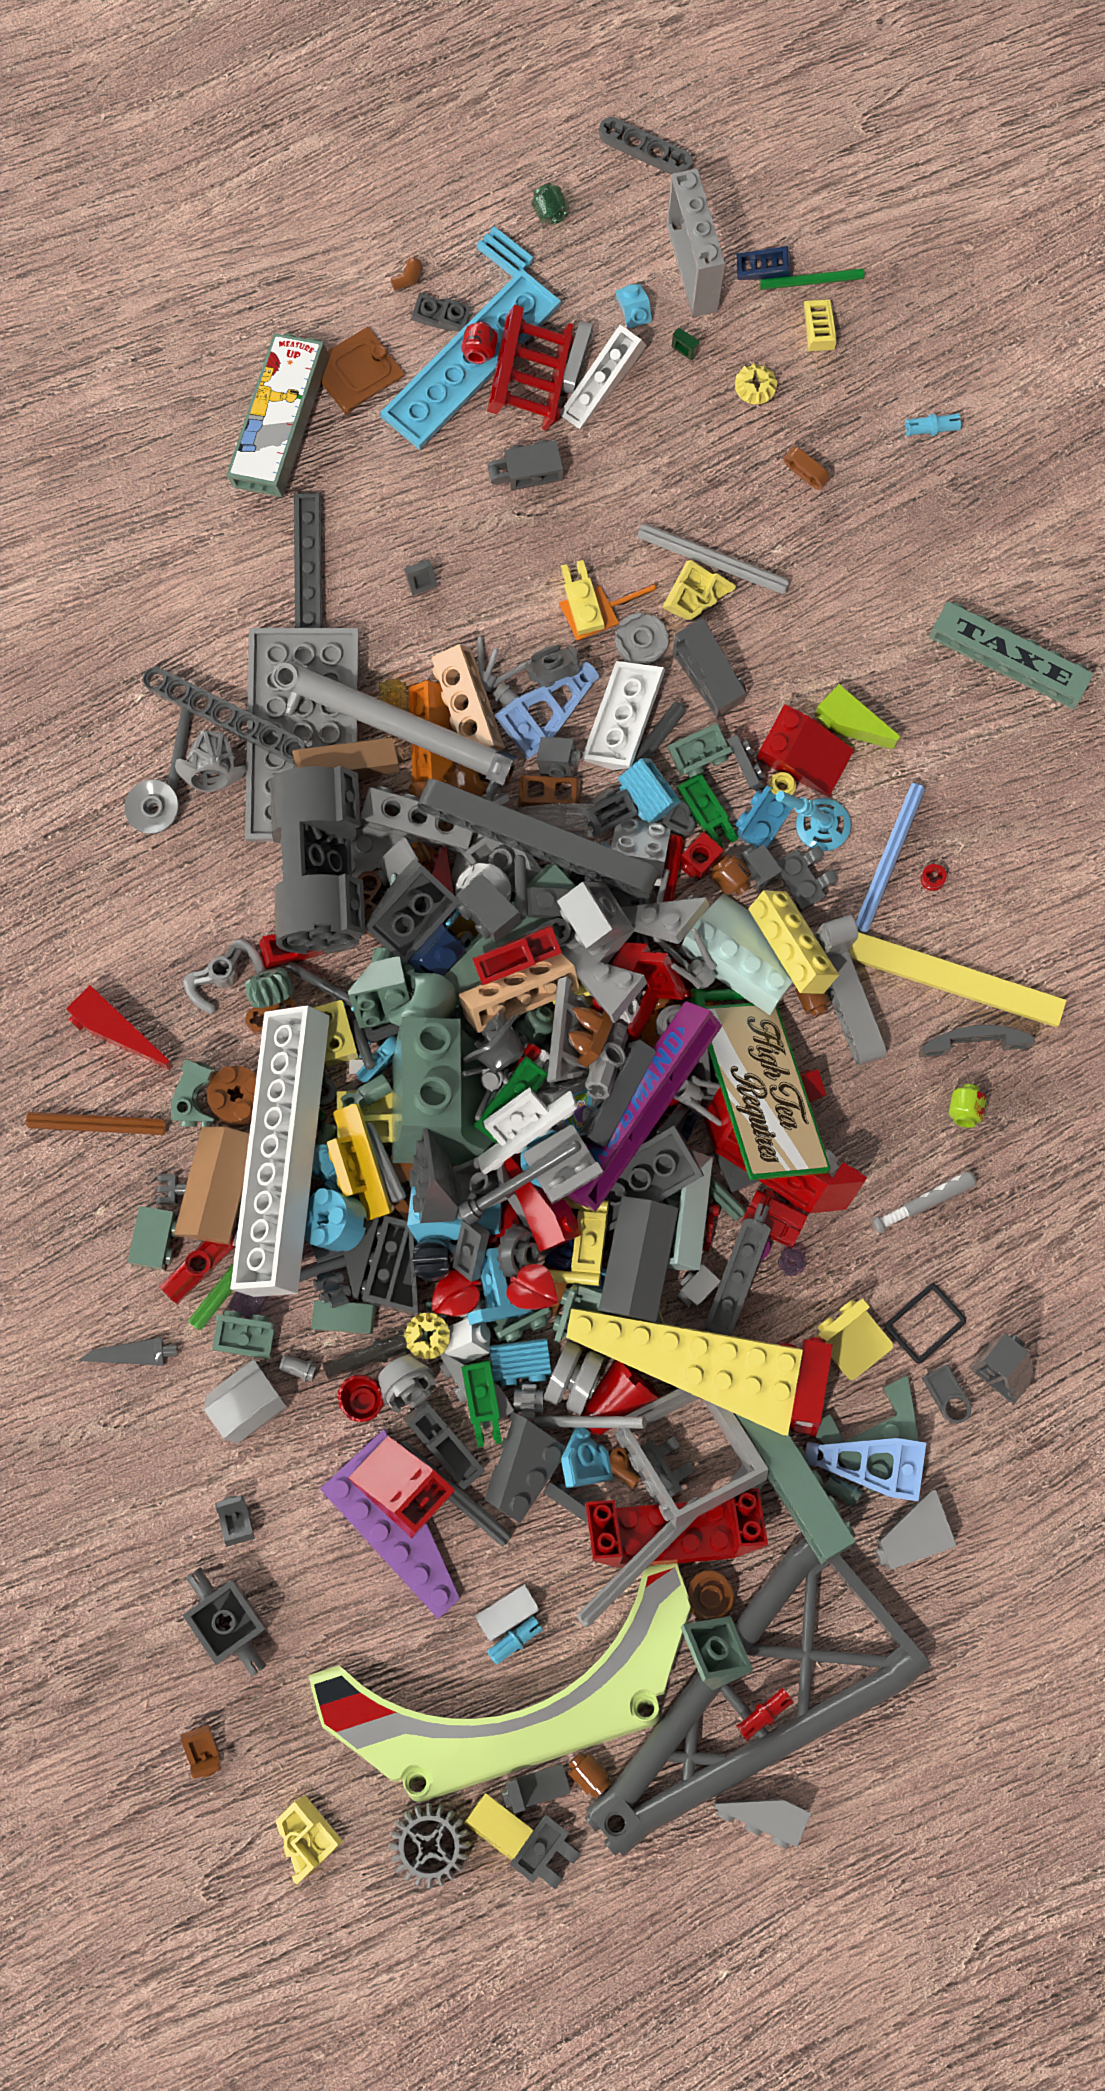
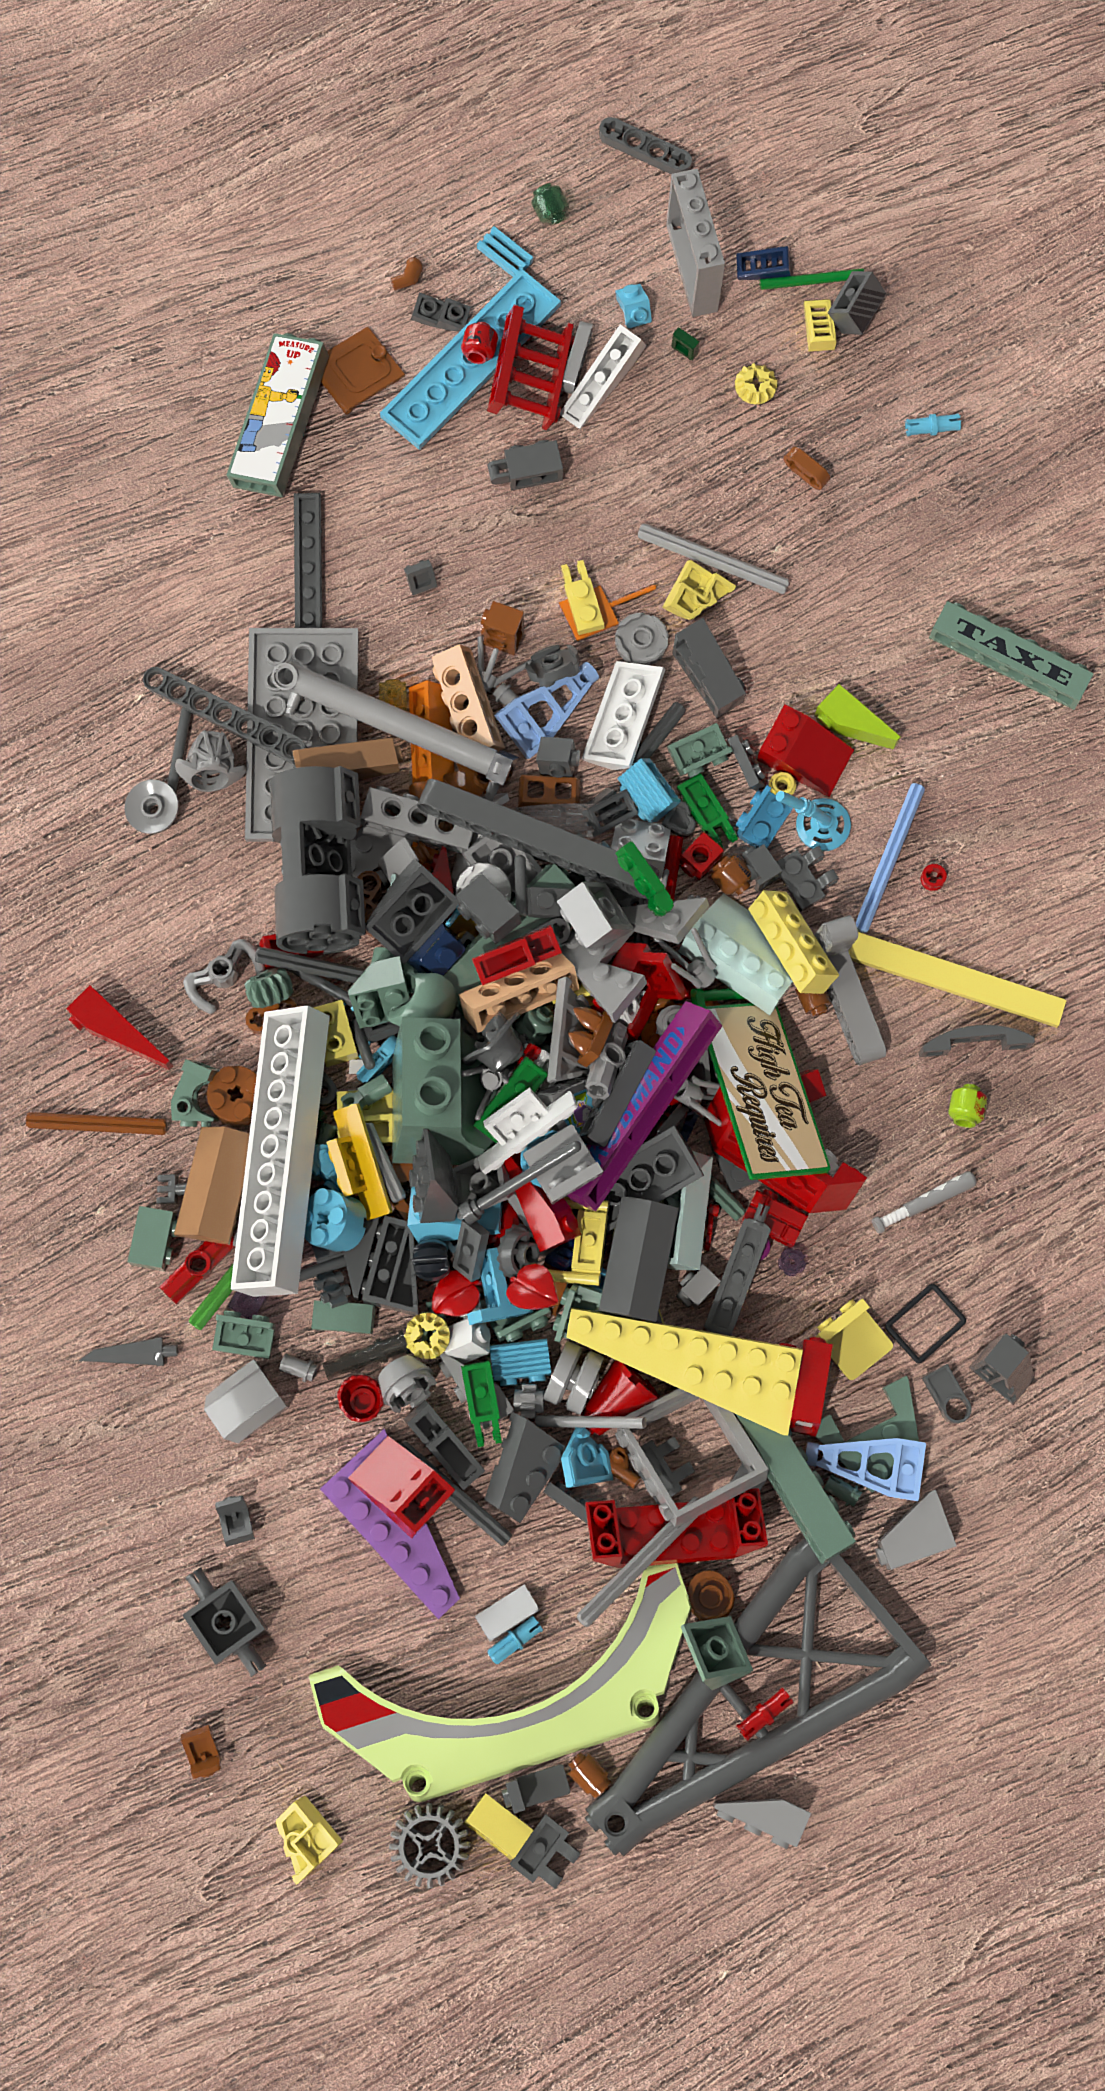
(307, 965): none -> dark grey axle
(502, 627): none -> dark orange brick
(645, 879): none -> green hinge
(857, 302): none -> dark grey brick

